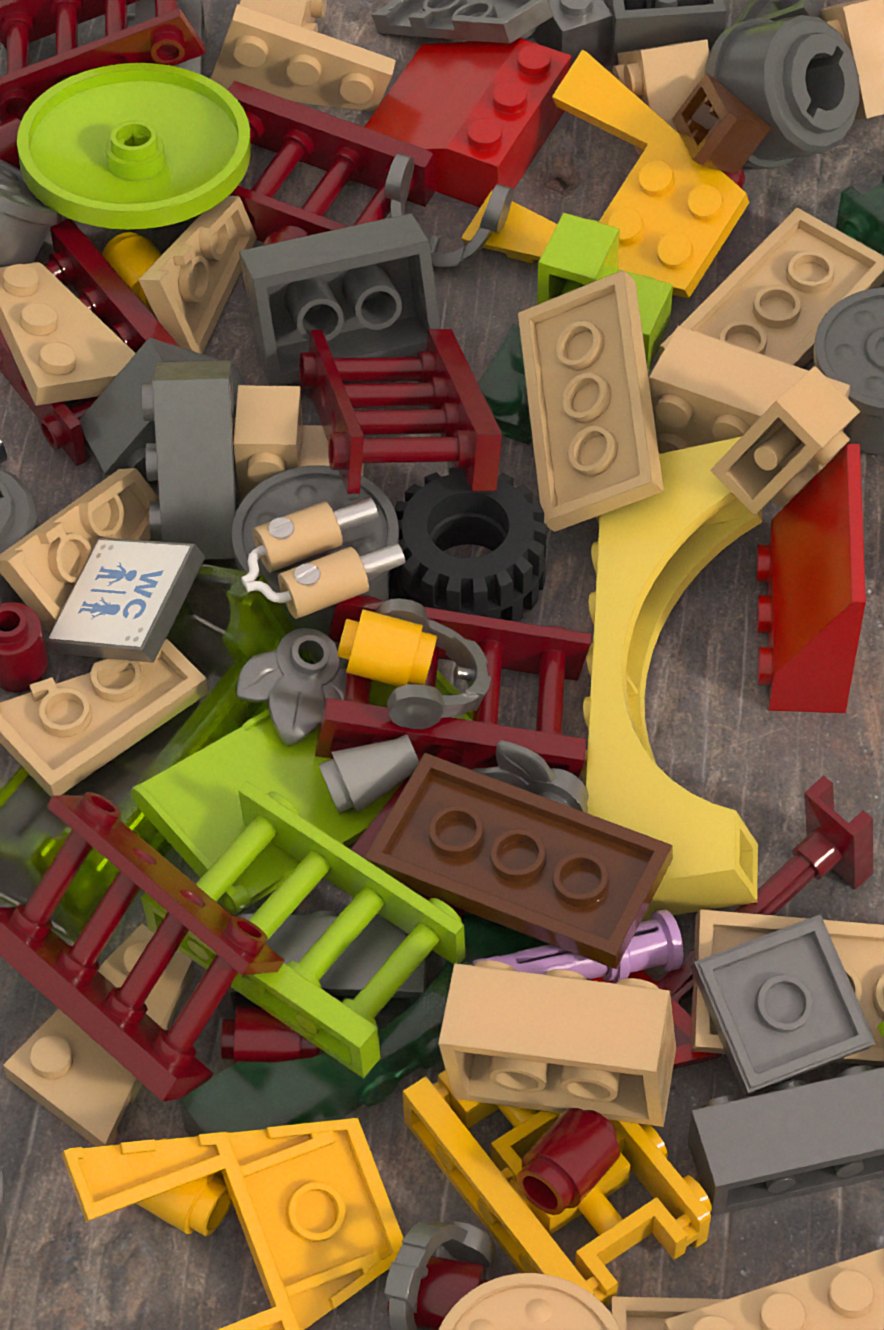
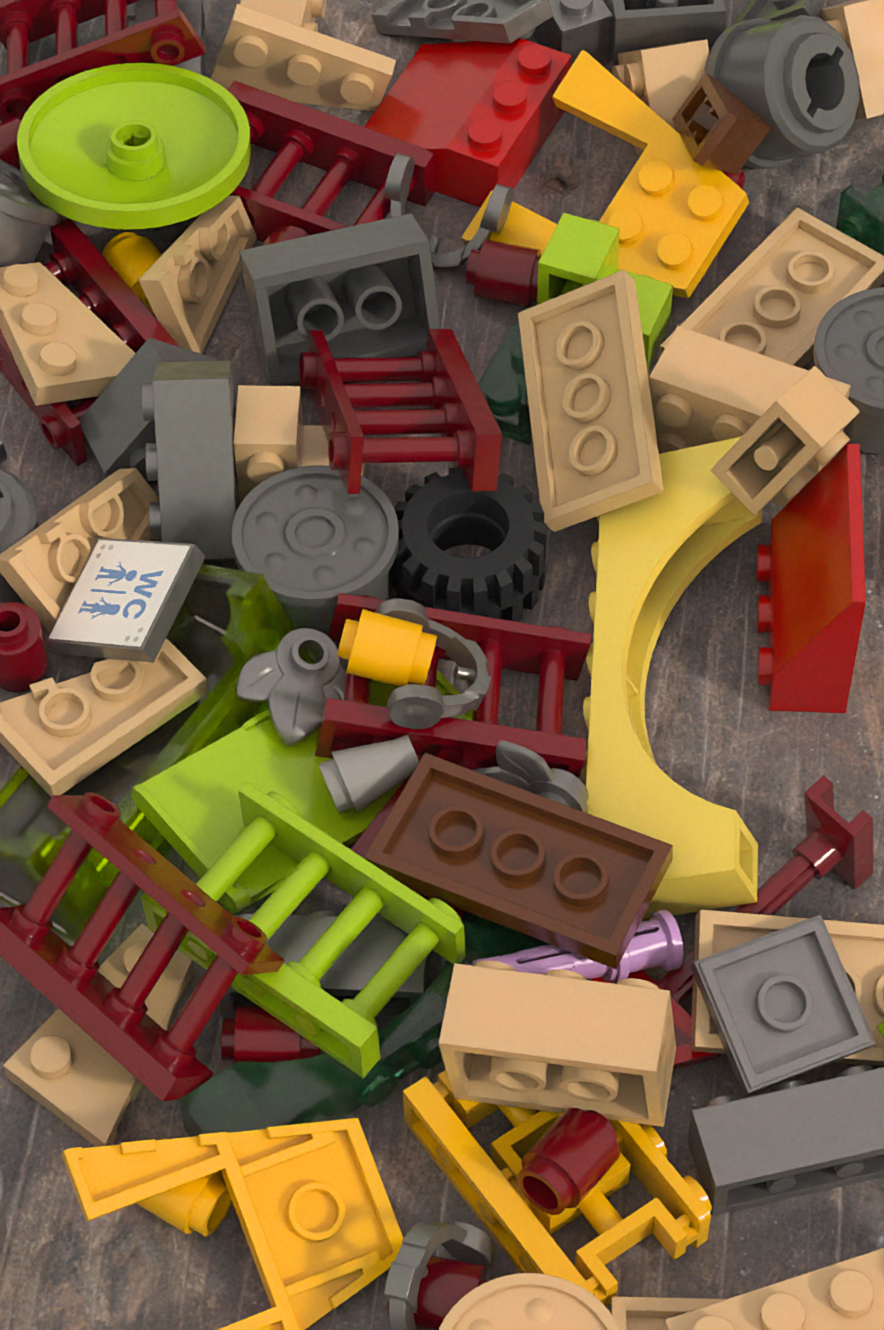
(327, 578): tan piece -> none
(504, 272): none -> dark red brick

